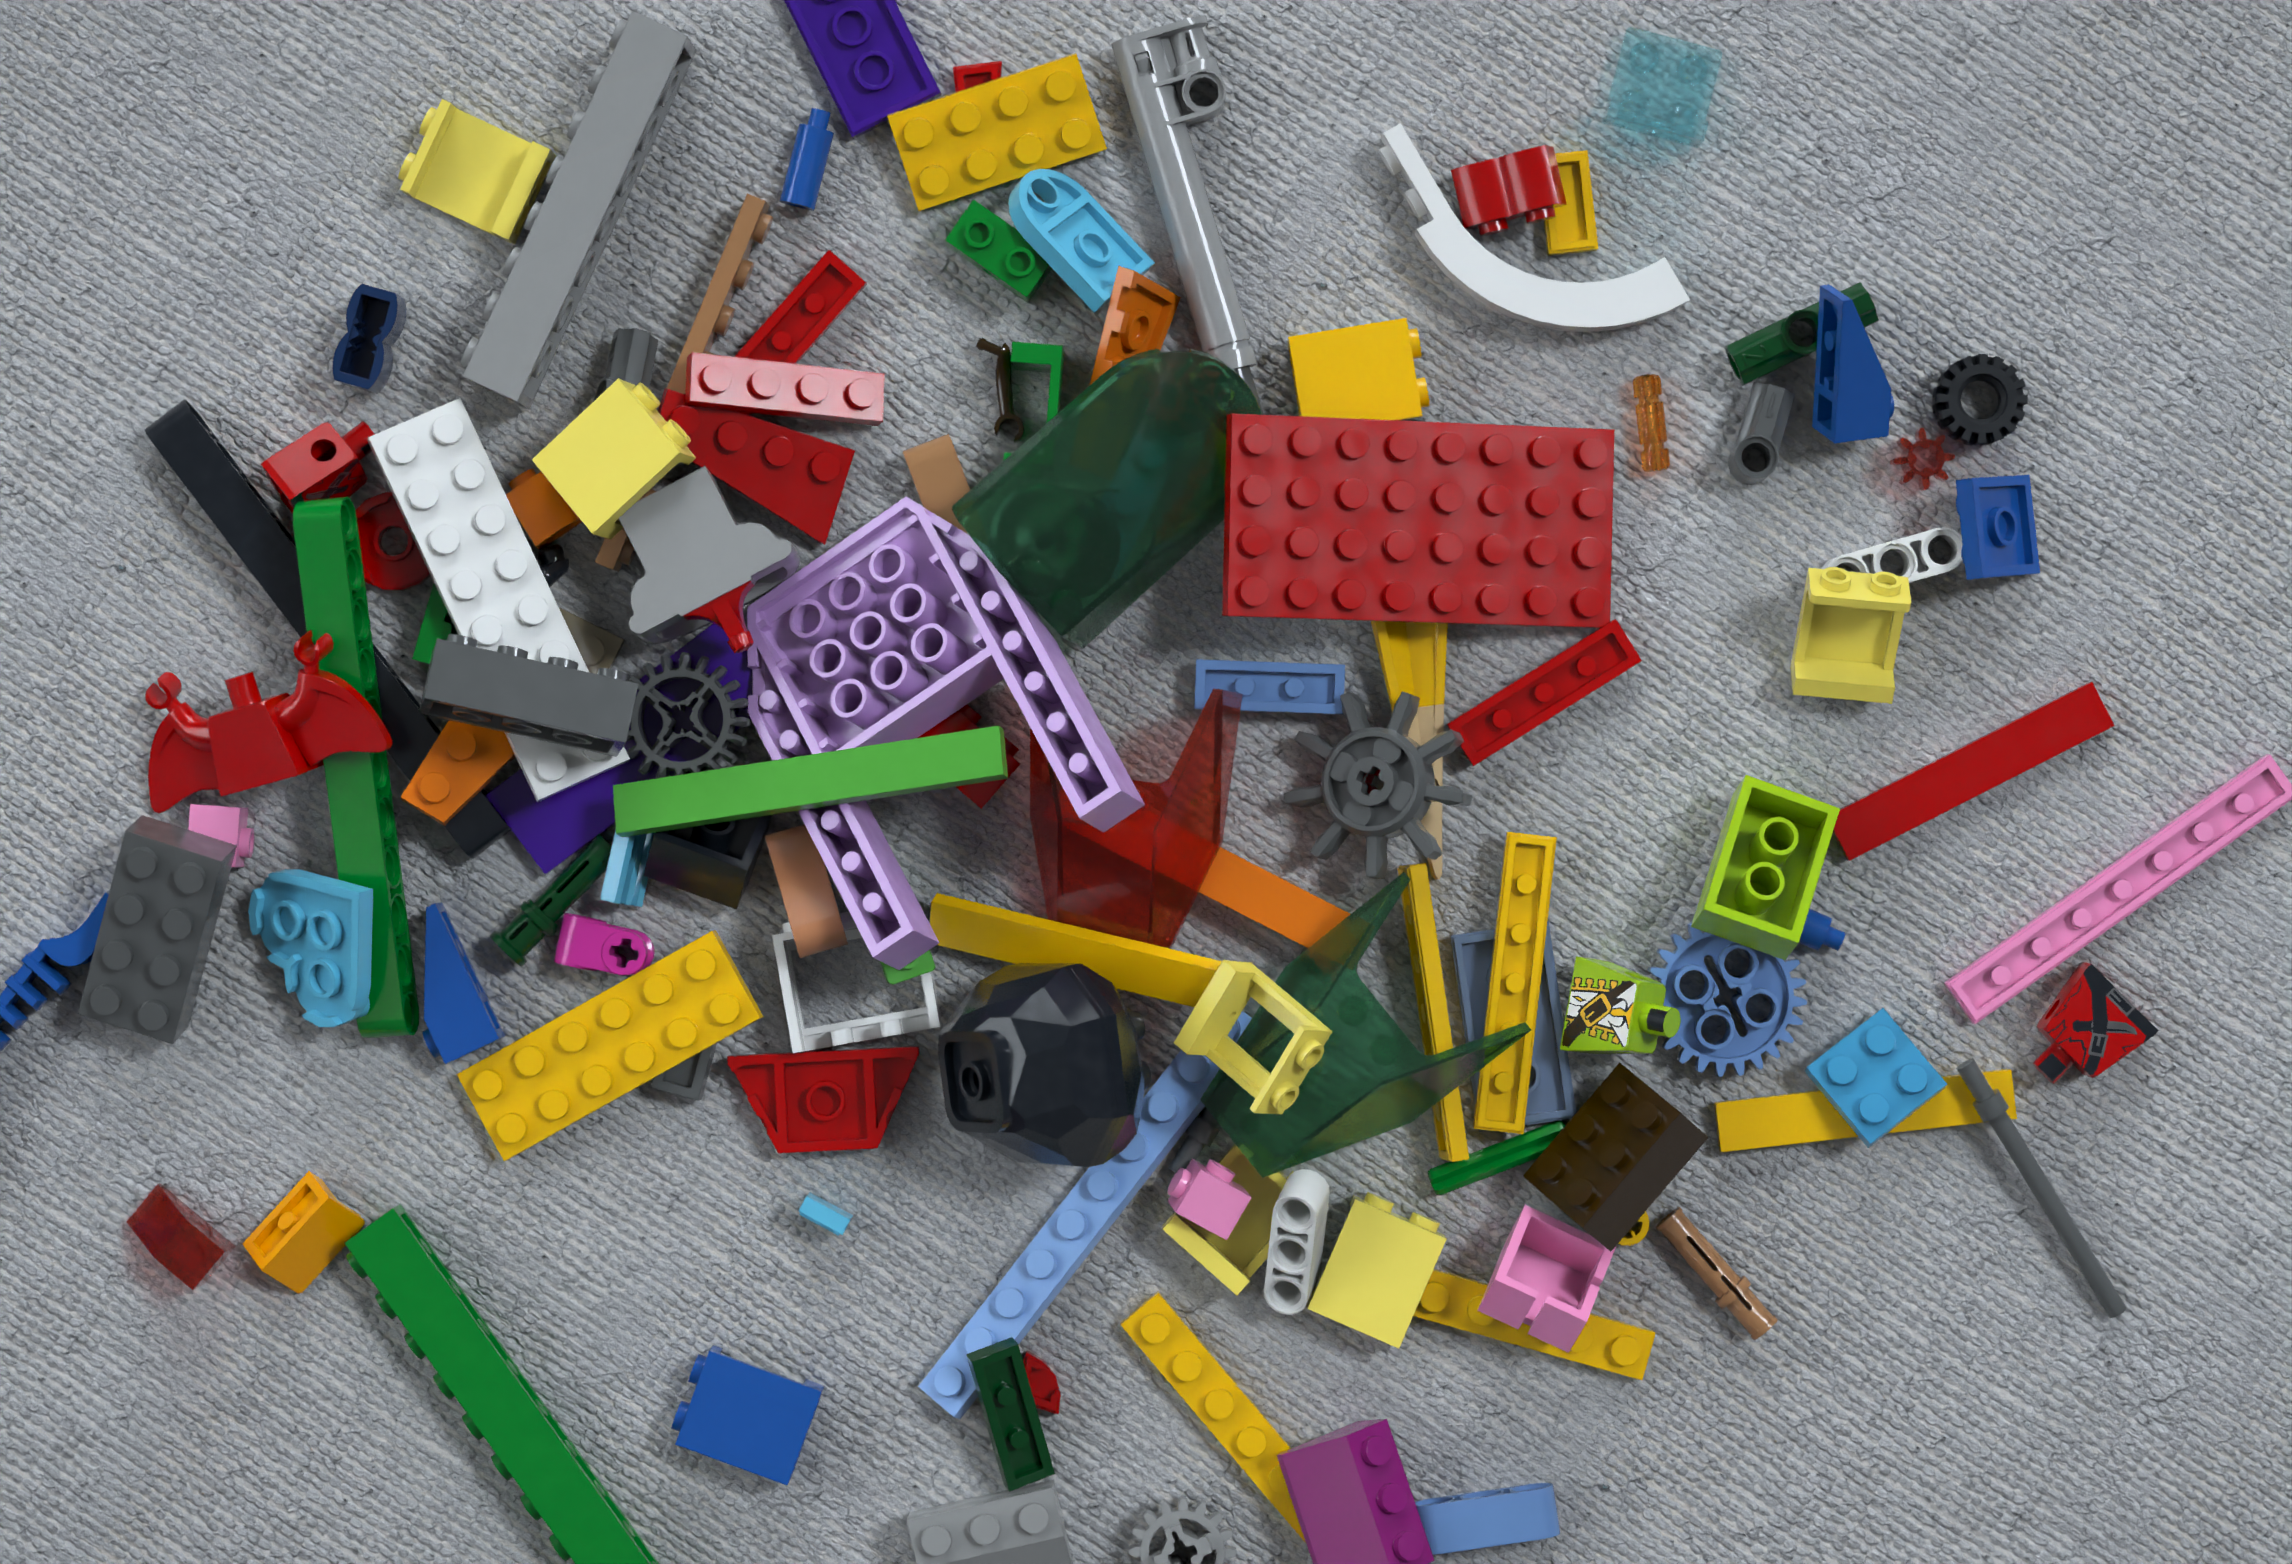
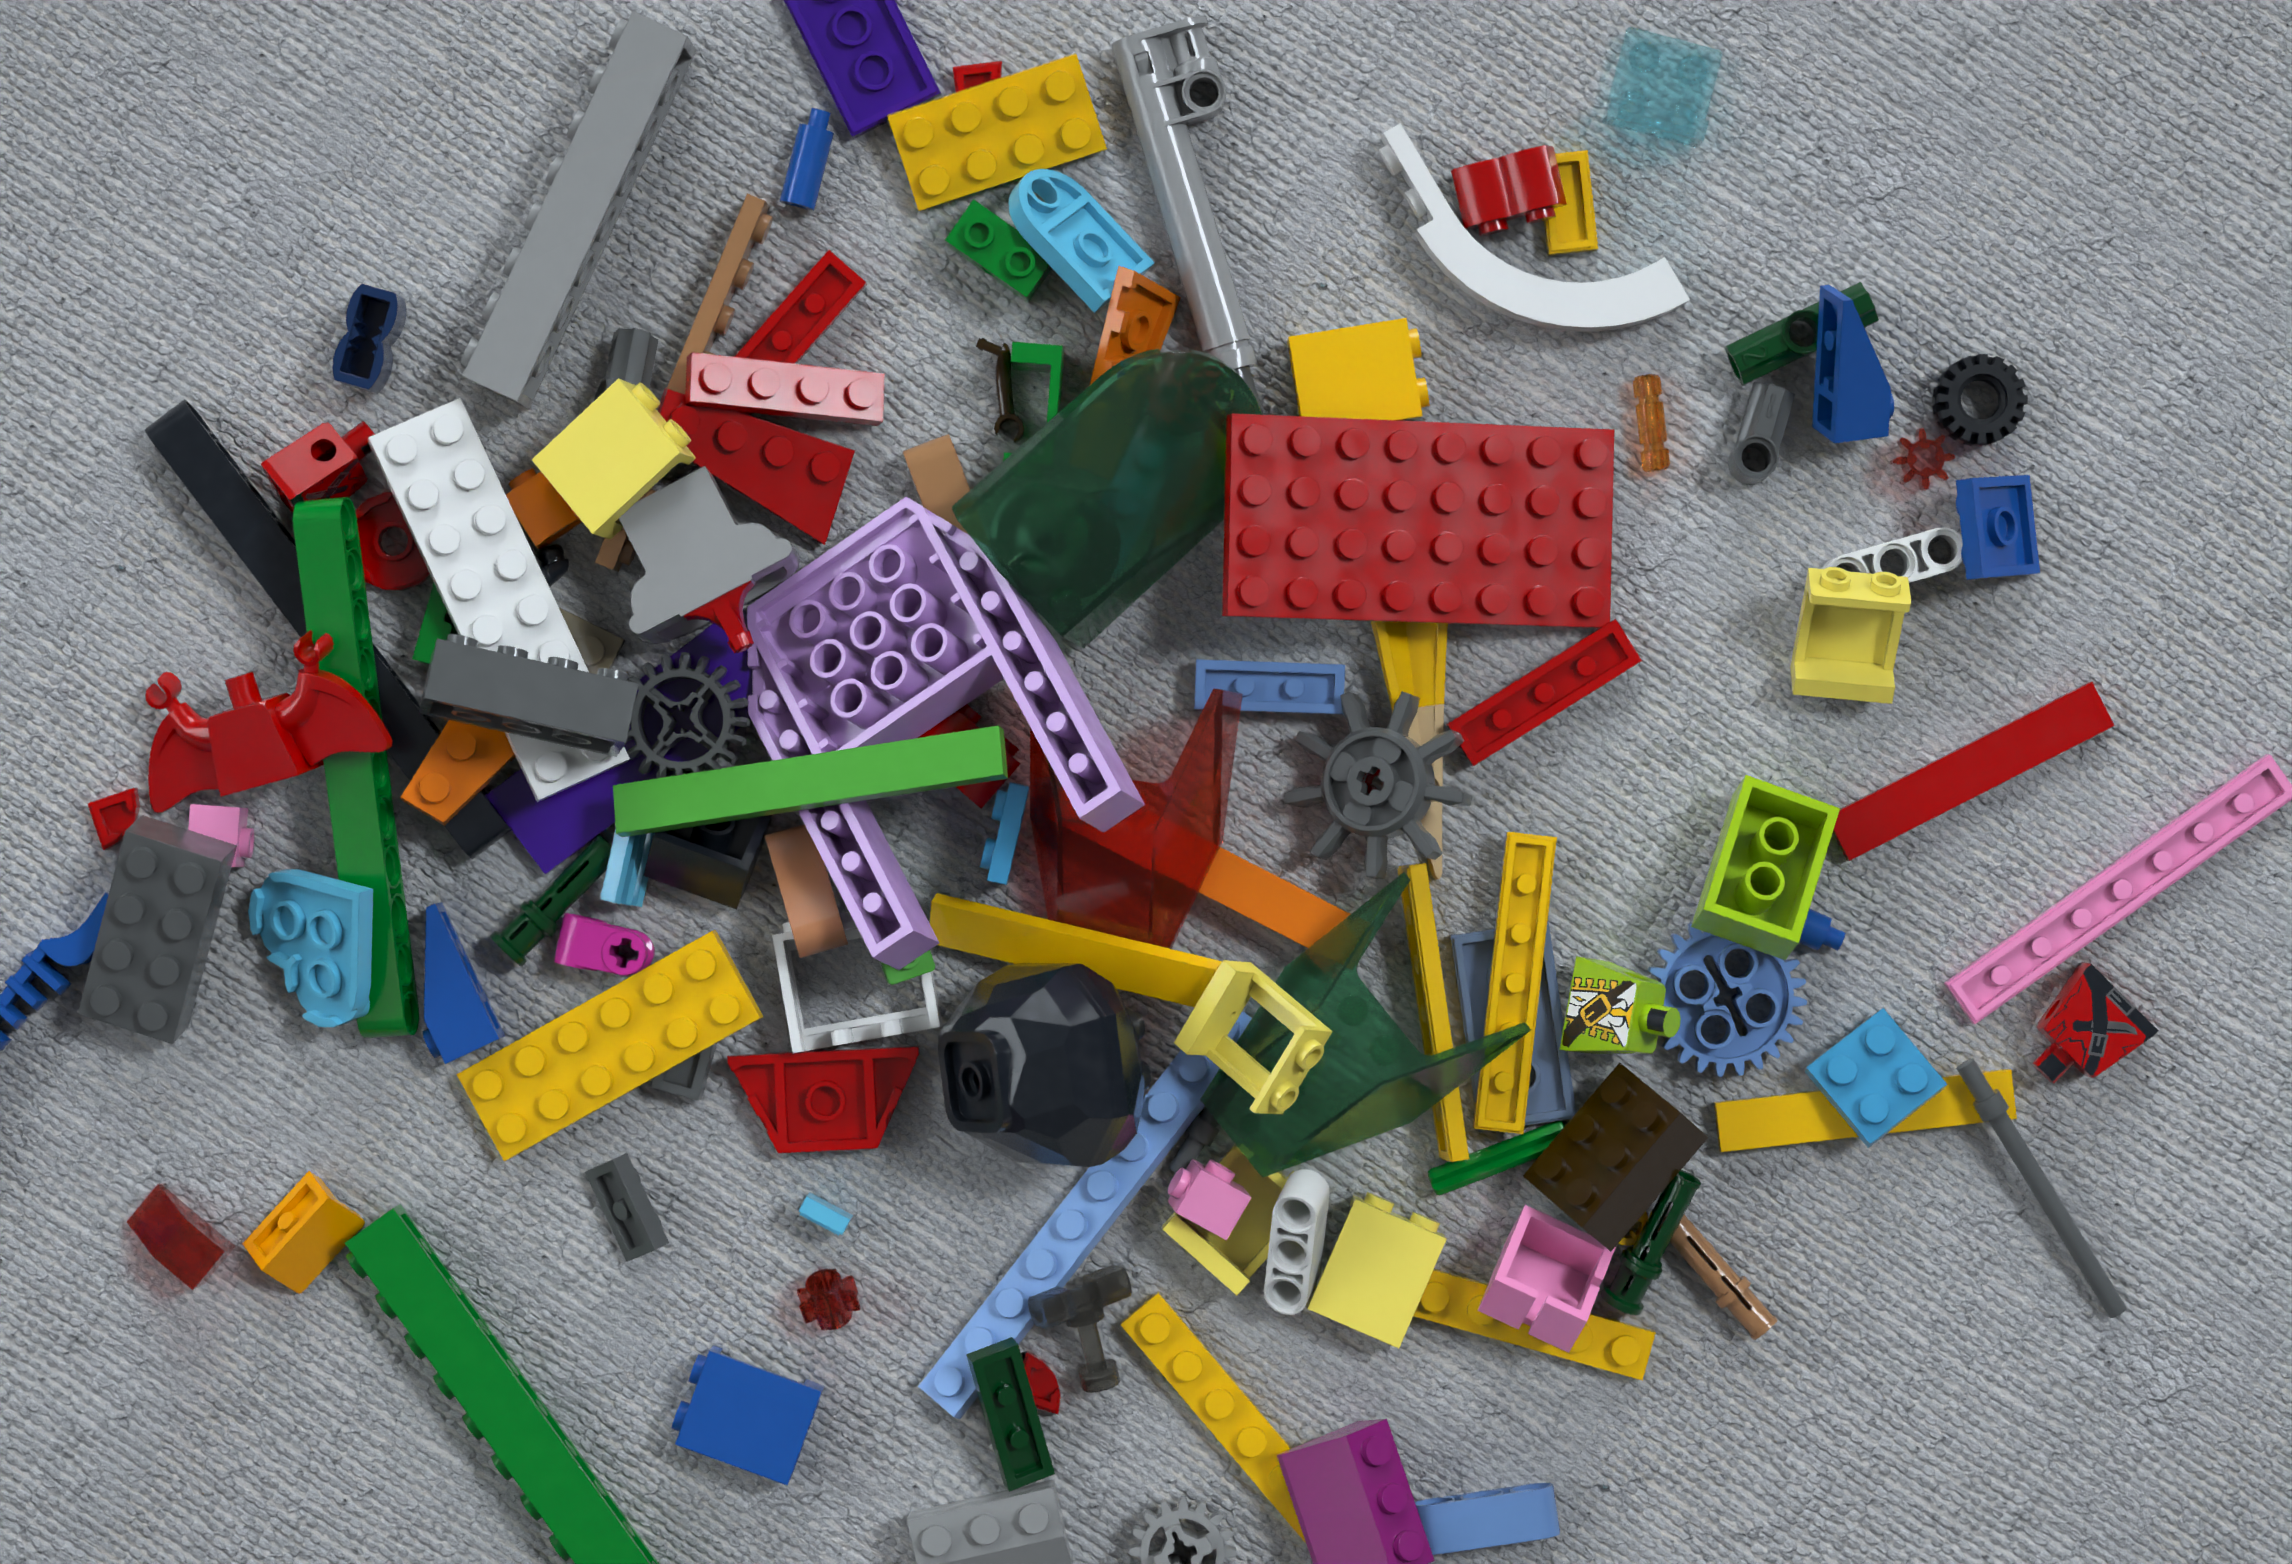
(114, 816): none -> red tile
(475, 171): light yellow panel -> none
(627, 1207): none -> dark grey plate
(828, 1299): none -> clear red gear
(999, 853): none -> dark azure plate
(1083, 1309): none -> clear smoke bar
(1646, 1265): none -> dark green pin

